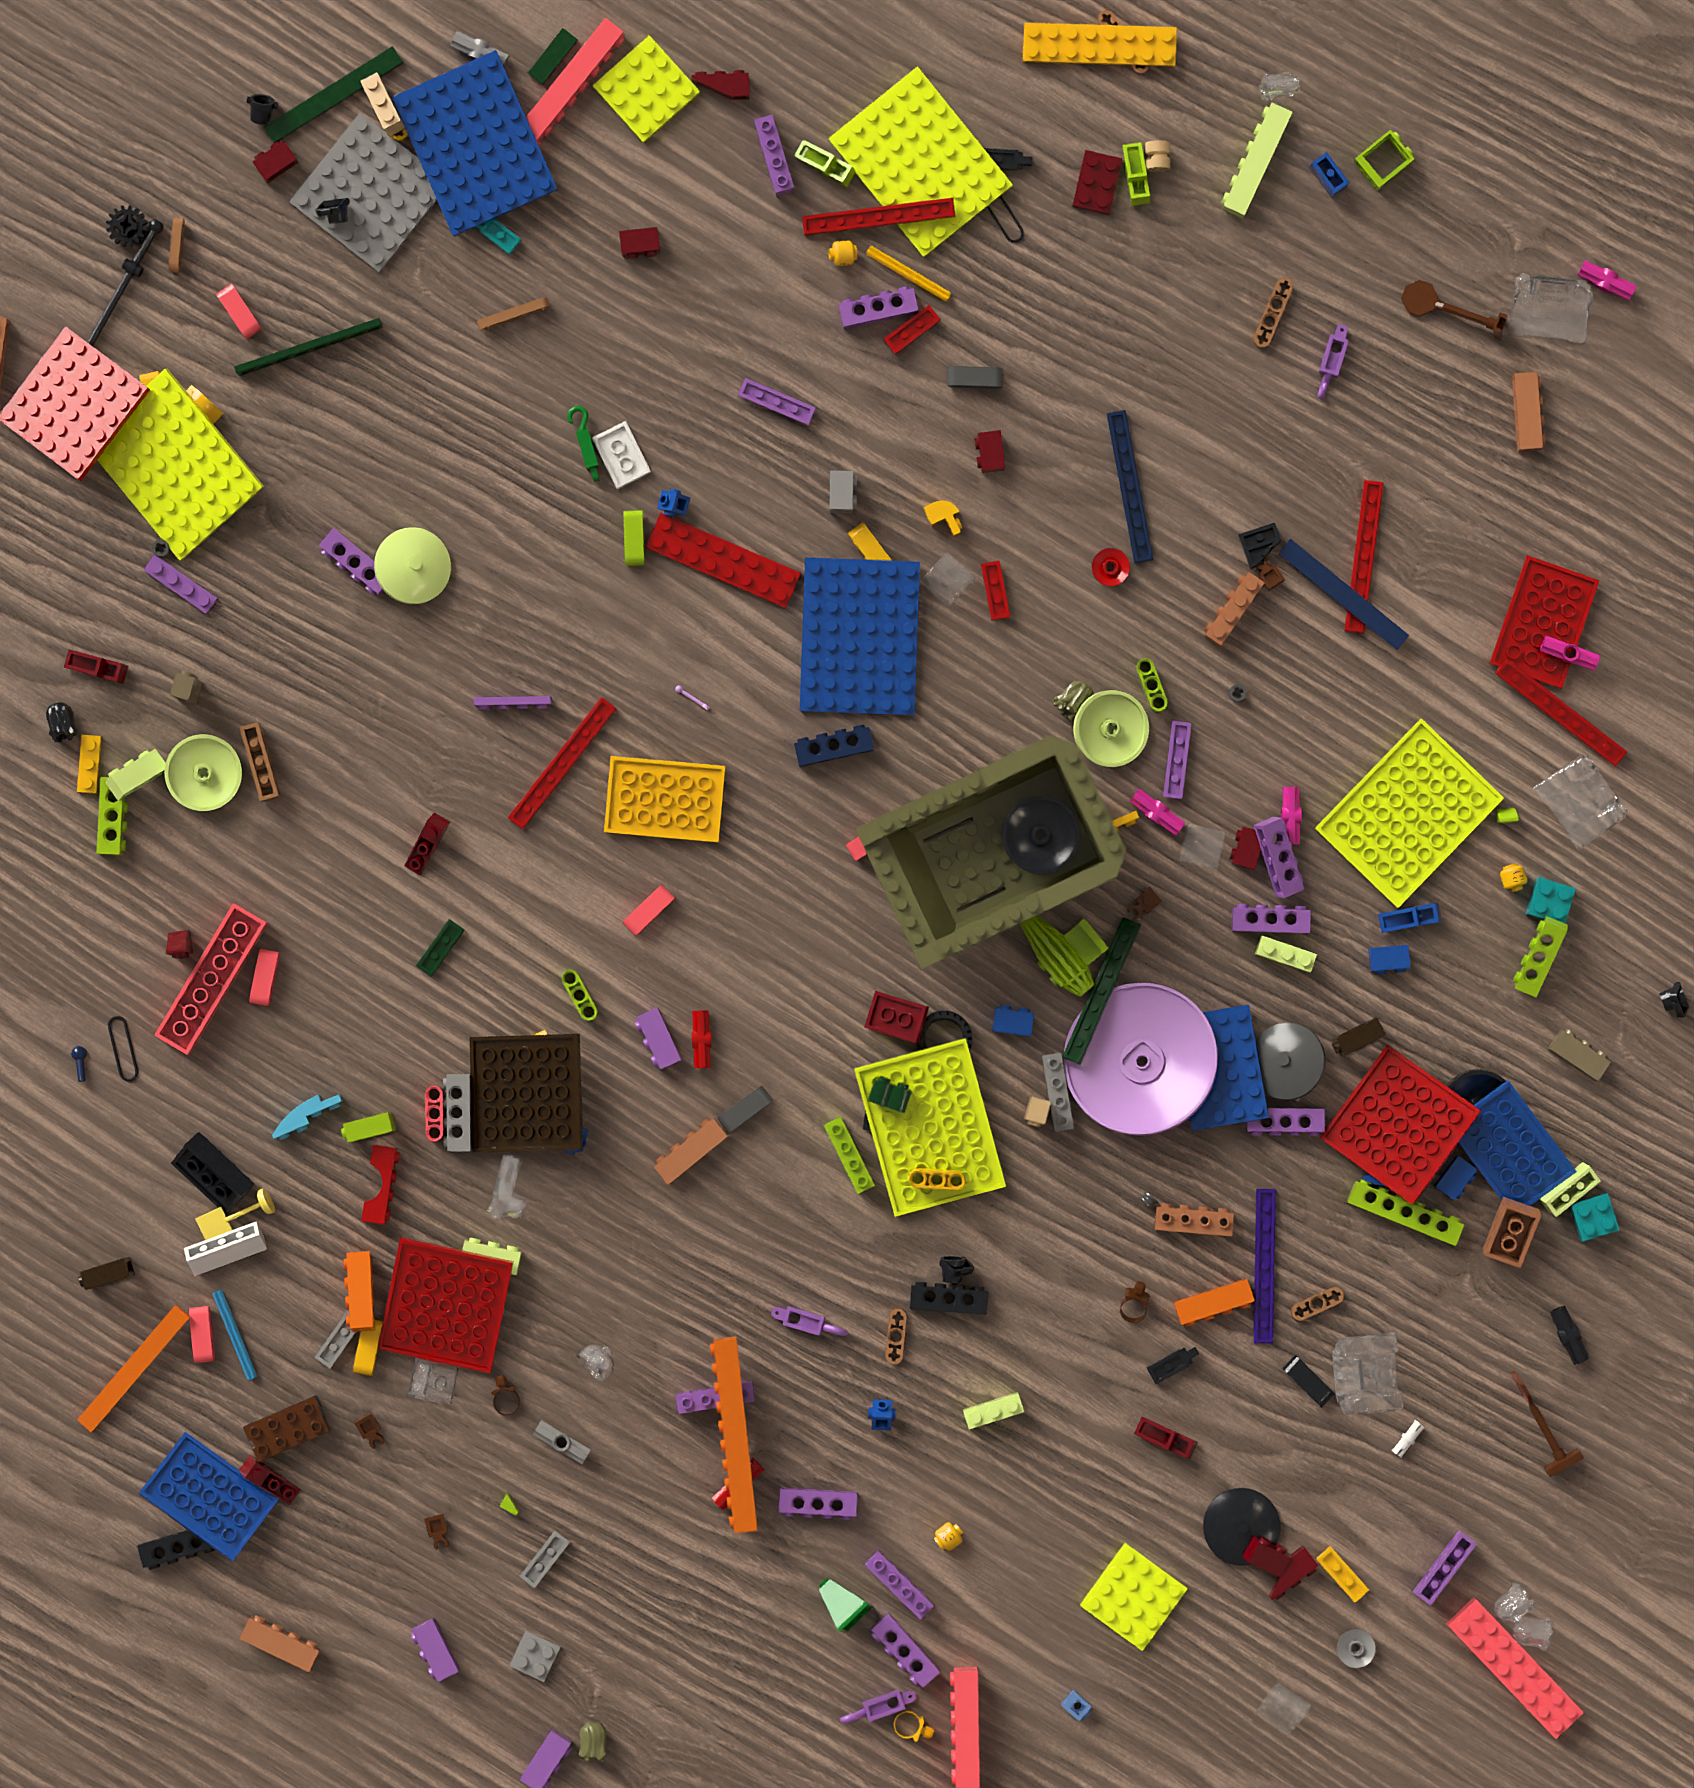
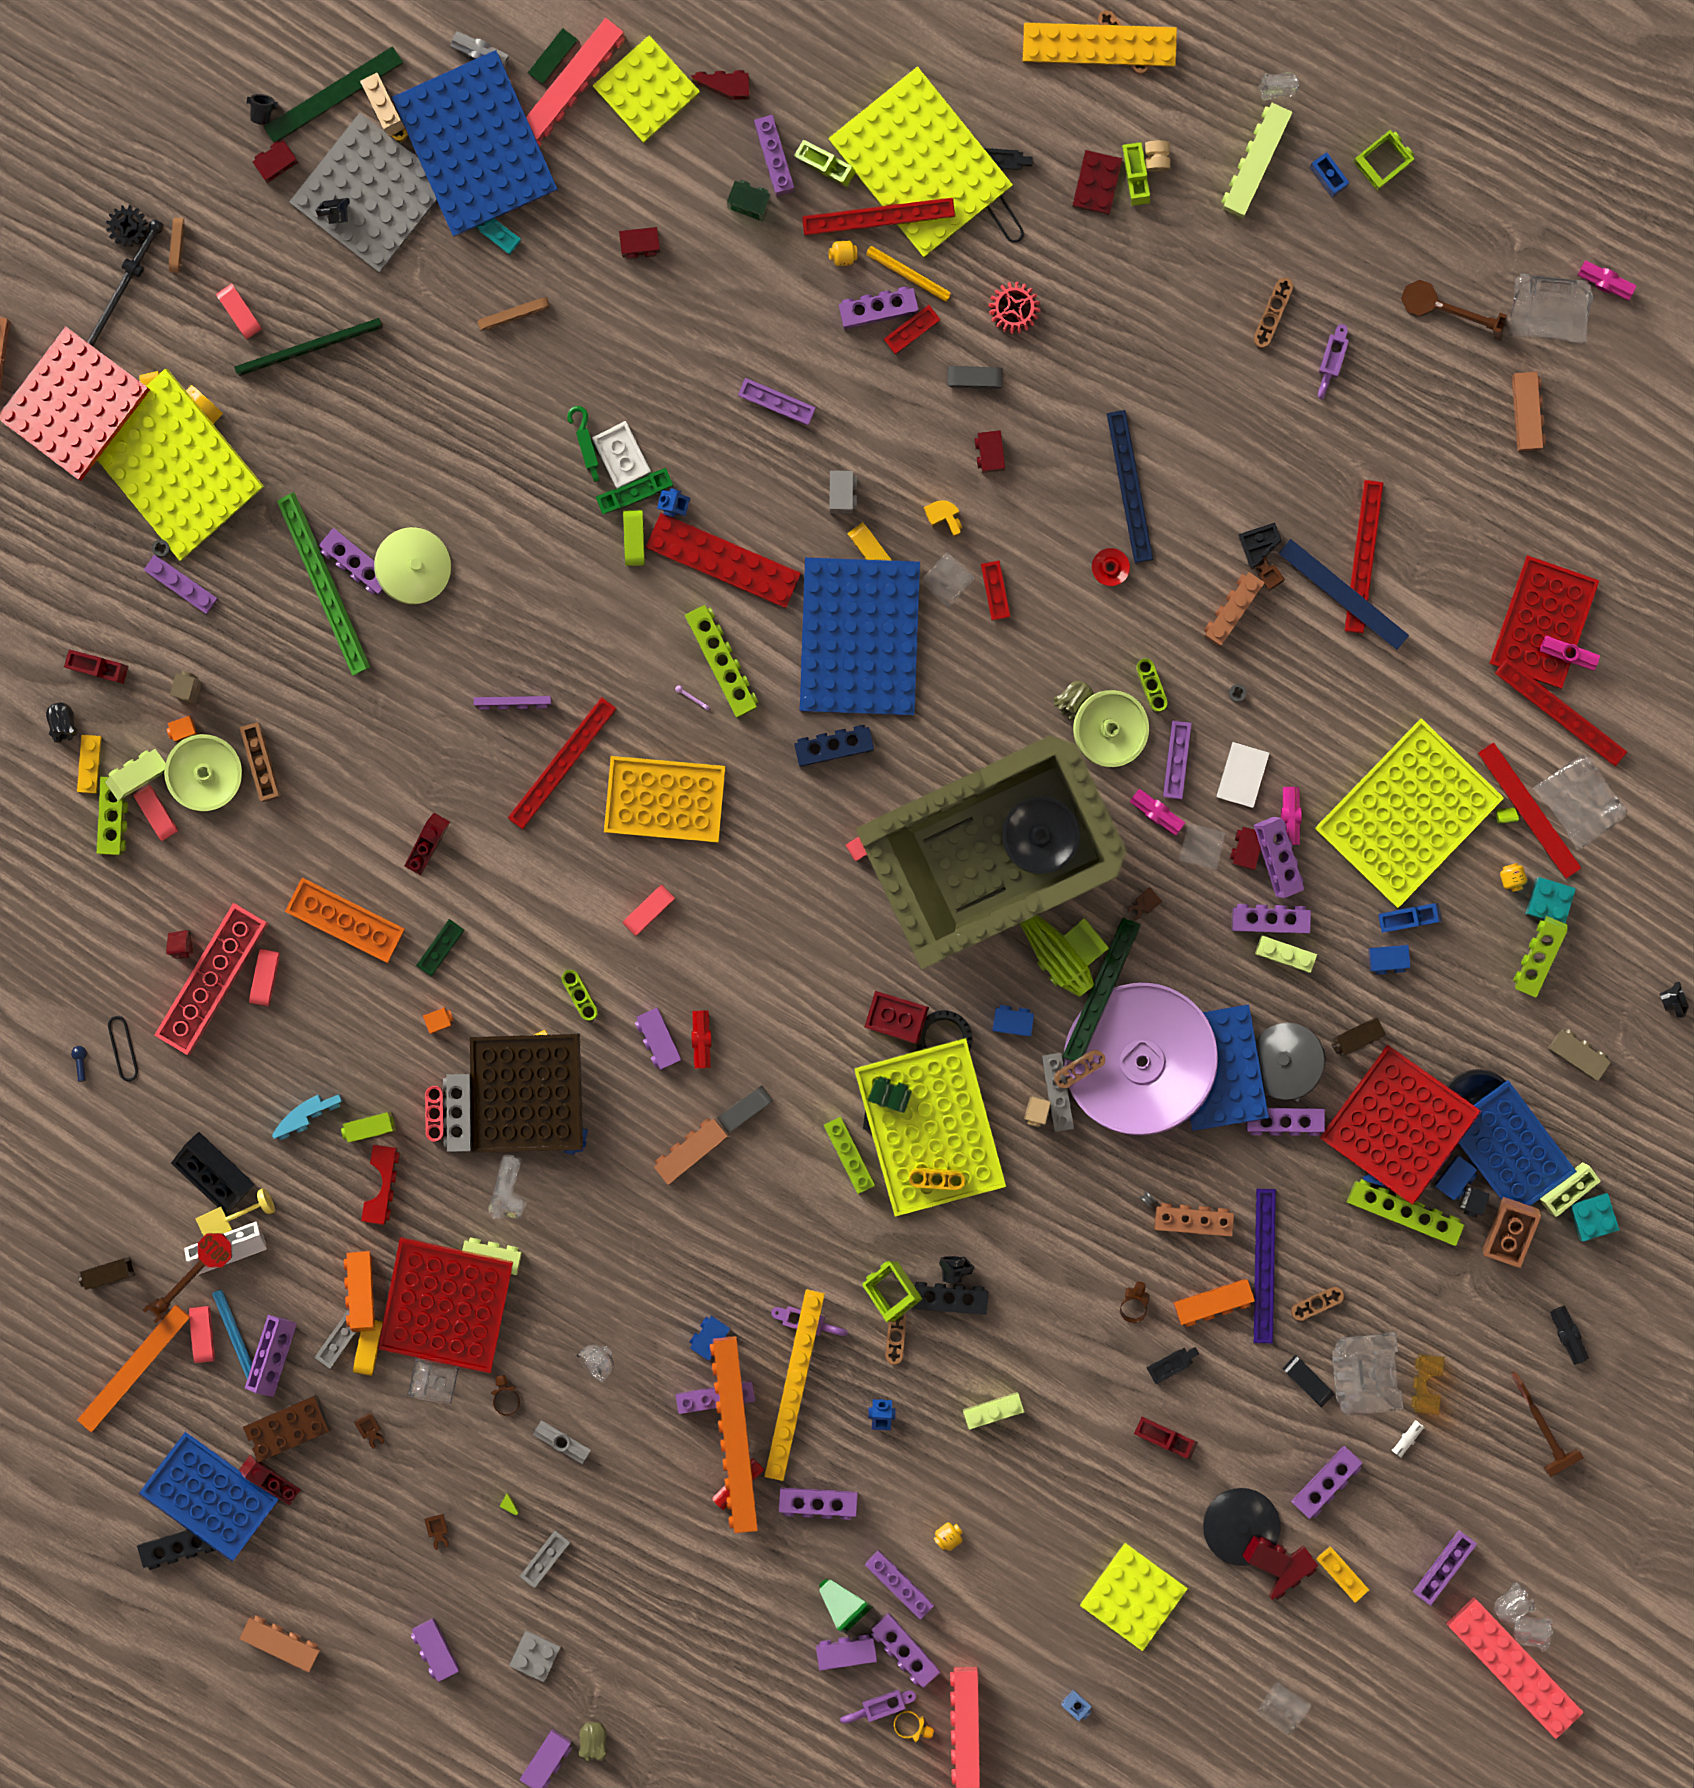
(155, 812): none -> coral beam
(181, 729): none -> orange brick
(213, 1251): none -> reddish brown piece
(270, 1355): none -> medium lavender brick
(323, 584): none -> bright green plate
(345, 920): none -> orange plate
(438, 1020): none -> orange brick
(634, 491): none -> green slope
(712, 1329): none -> blue brick
(739, 707): none -> lime brick
(749, 200): none -> clear green brick
(794, 1384): none -> yellow plate
(846, 1652): none -> medium lavender brick
(905, 1304): none -> lime window
(1006, 312): none -> coral gear
(1069, 1080): none -> medium nougat beam
(1128, 820): yellow plate -> none
(1242, 775): none -> white tile
(1302, 1499): none -> medium lavender brick
(1357, 1658): light grey dish -> none
(1427, 1367): none -> clear yellow arch
(1474, 1202): none -> black brick
(1529, 810): none -> red tile

